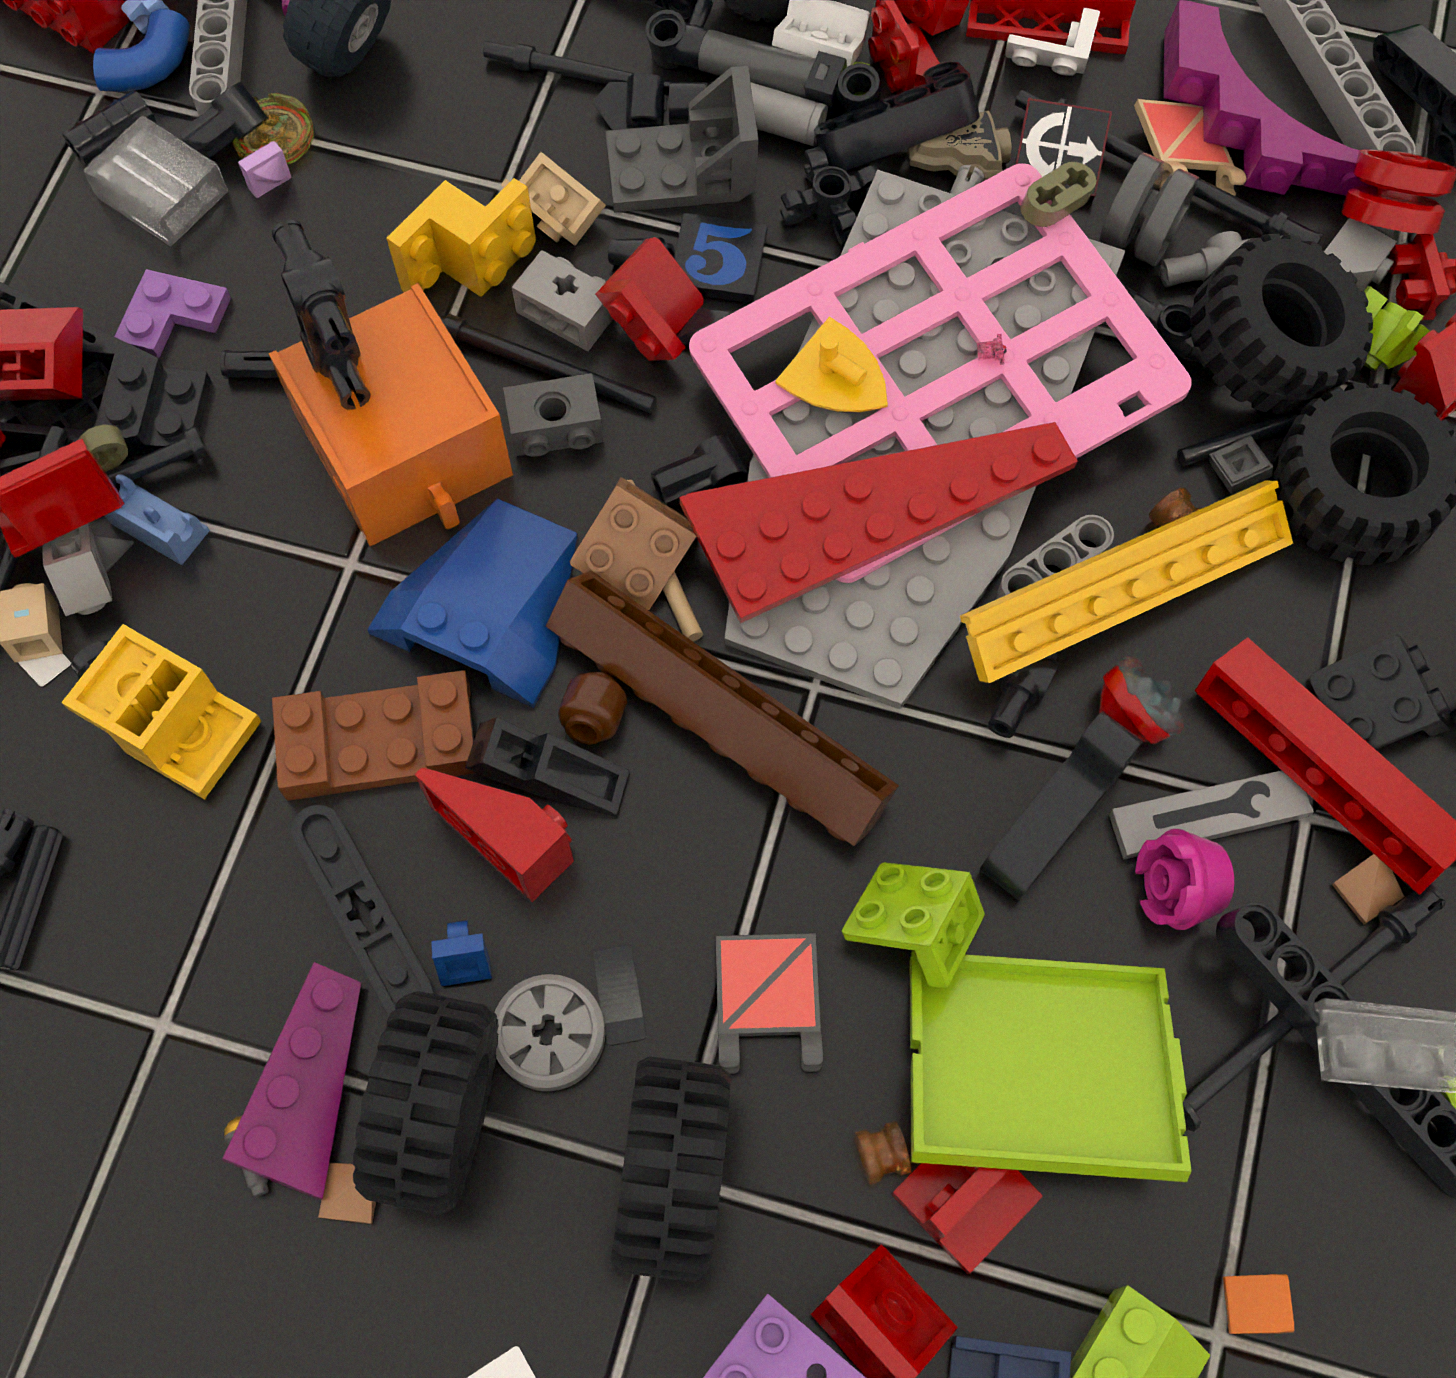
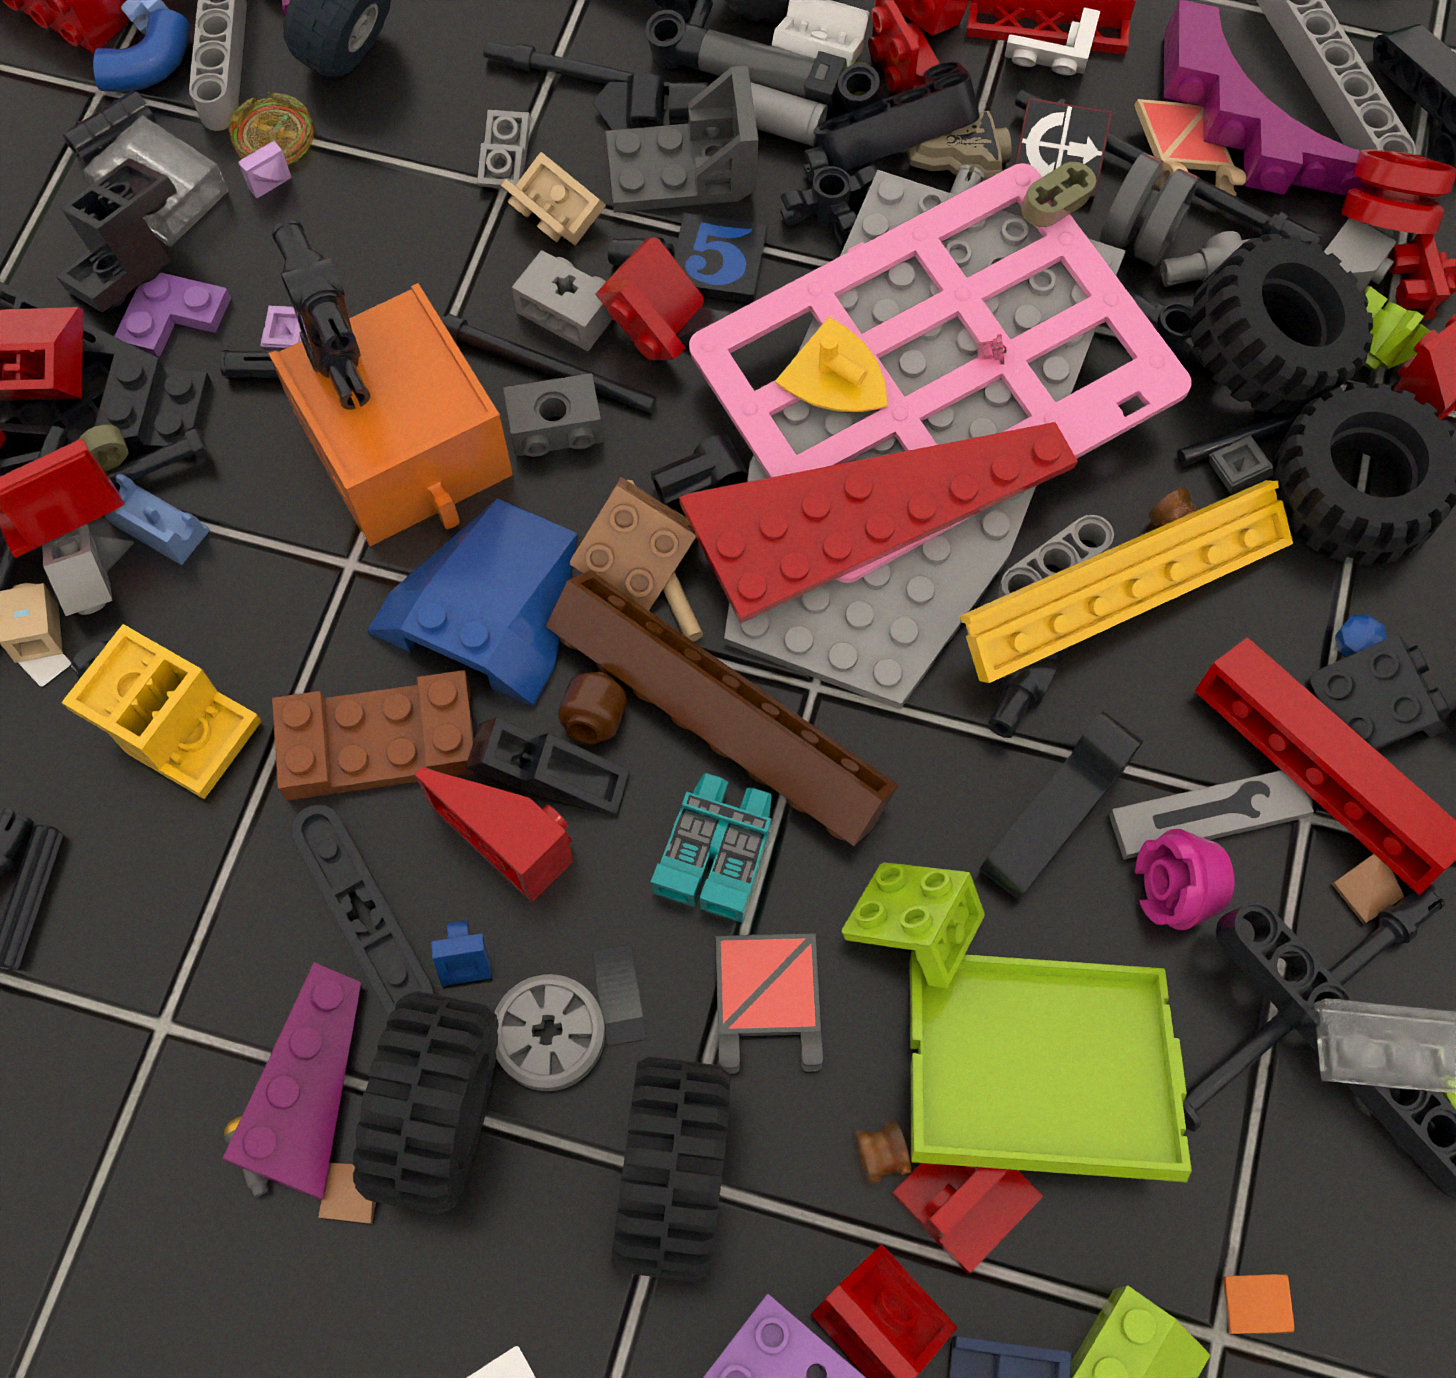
(114, 230): none -> black bracket
(230, 117): black piece -> none
(280, 329): none -> lavender tile
(463, 238): yellow bracket -> none
(504, 148): none -> light grey slope
(718, 832): none -> teal hips
(1140, 702): hair -> none
(1359, 633): none -> blue tile

